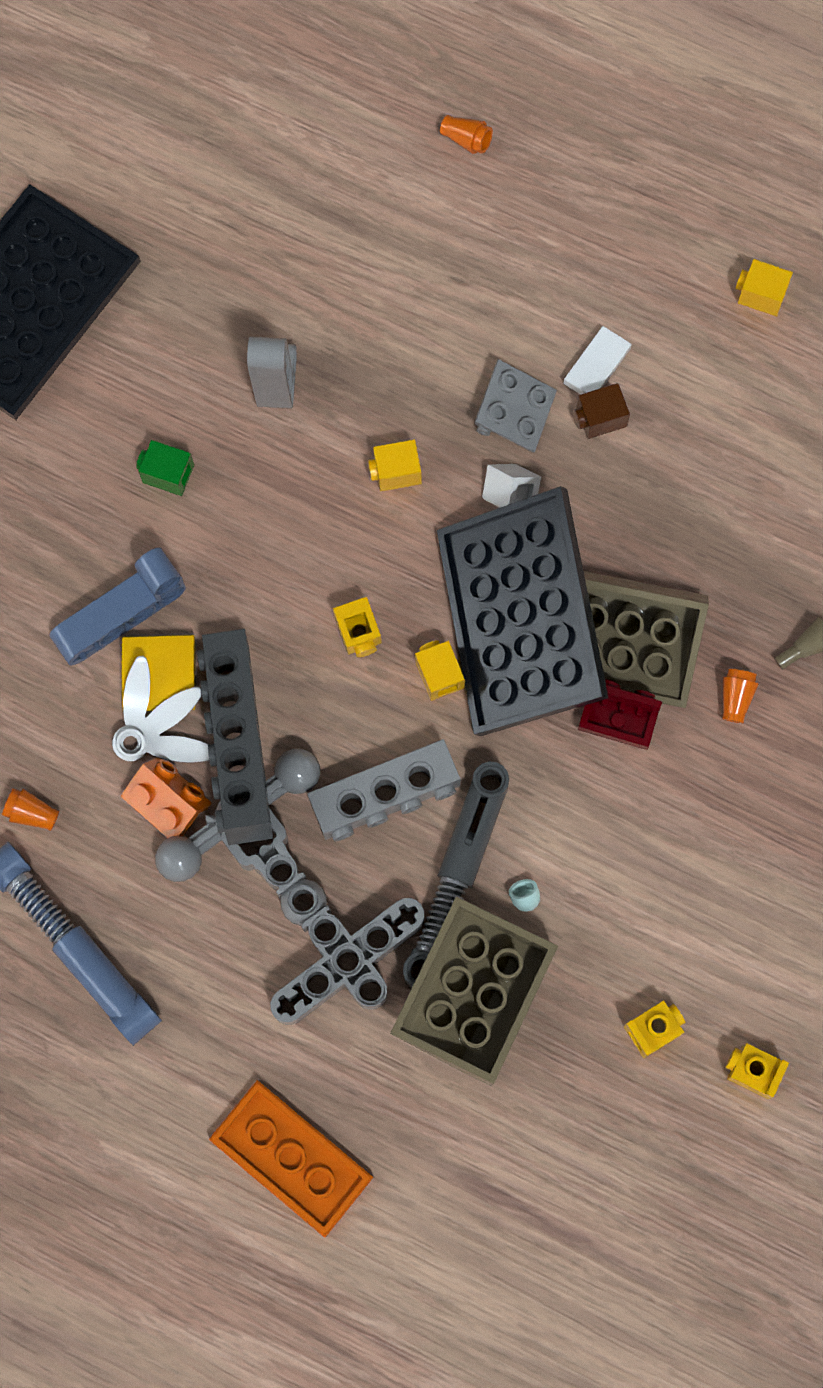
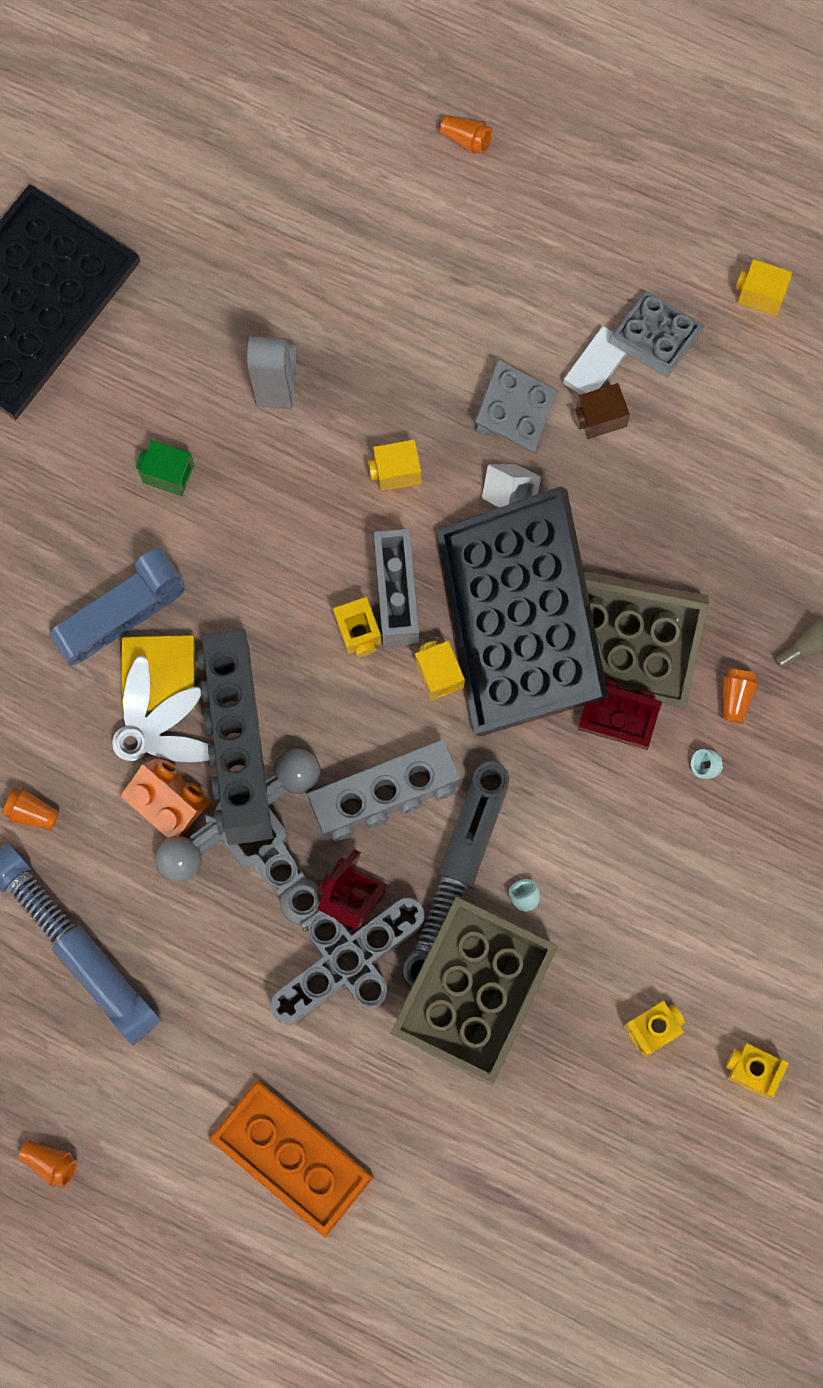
(49, 1163): none -> orange cone
(349, 893): none -> dark red bracket
(396, 587): none -> light grey brick
(656, 334): none -> light grey tile
(706, 756): none -> light aqua hinge

